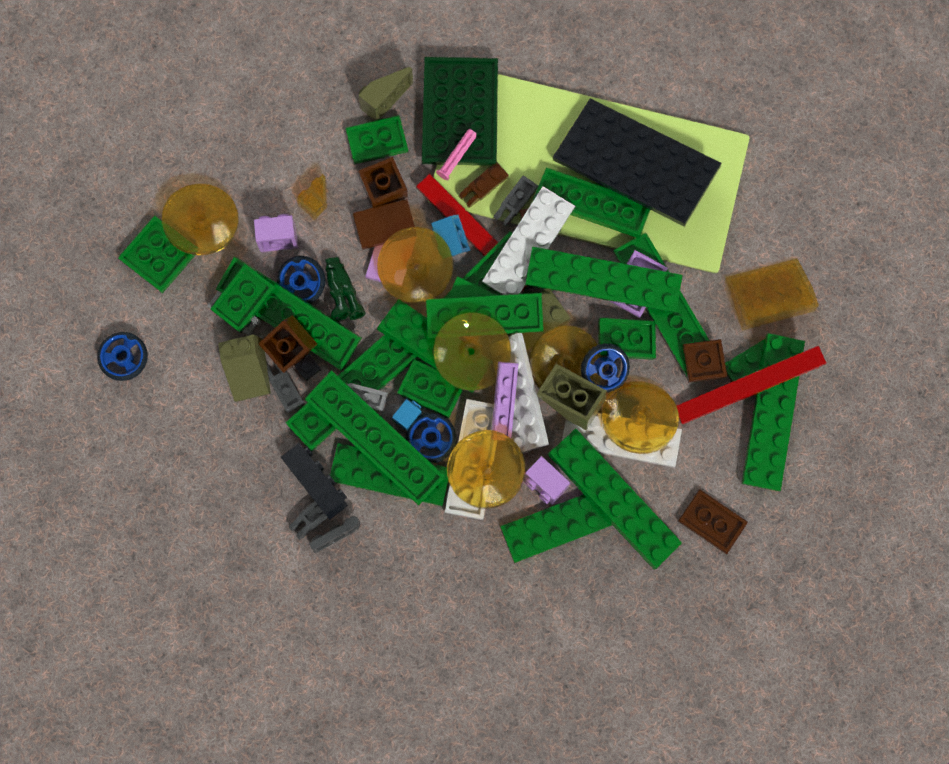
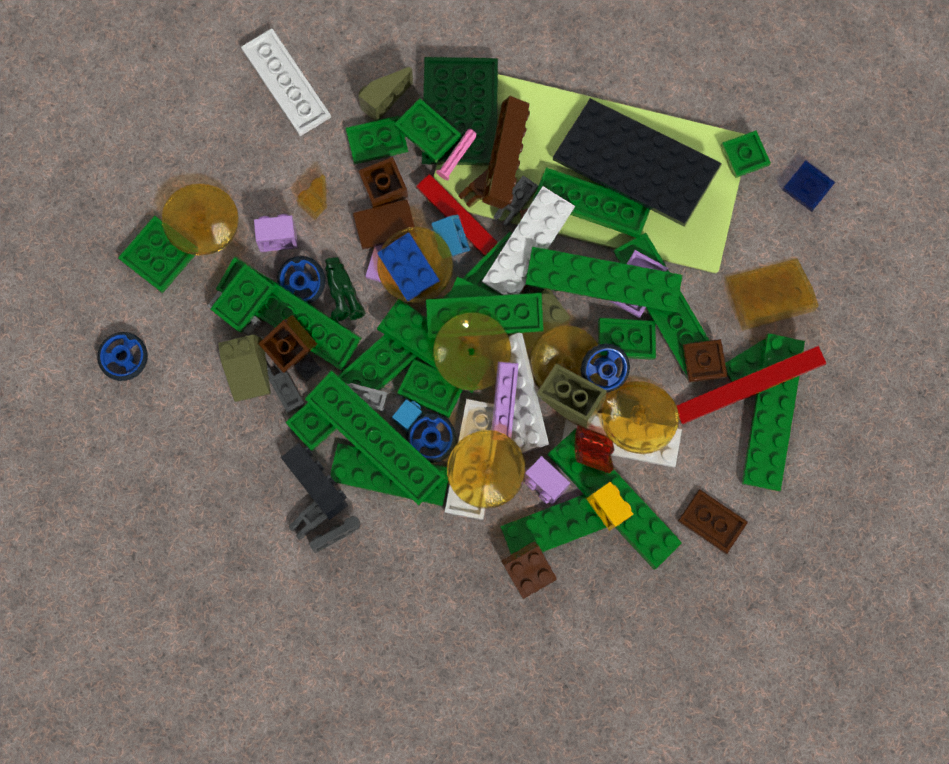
(286, 82): none -> white plate
(408, 266): none -> blue plate
(427, 130): none -> green plate
(506, 152): none -> reddish brown brick
(529, 570): none -> reddish brown brick
(593, 449): none -> clear red slope
(610, 506): none -> yellow brick
(745, 154): none -> green plate
(808, 186): none -> clear blue plate

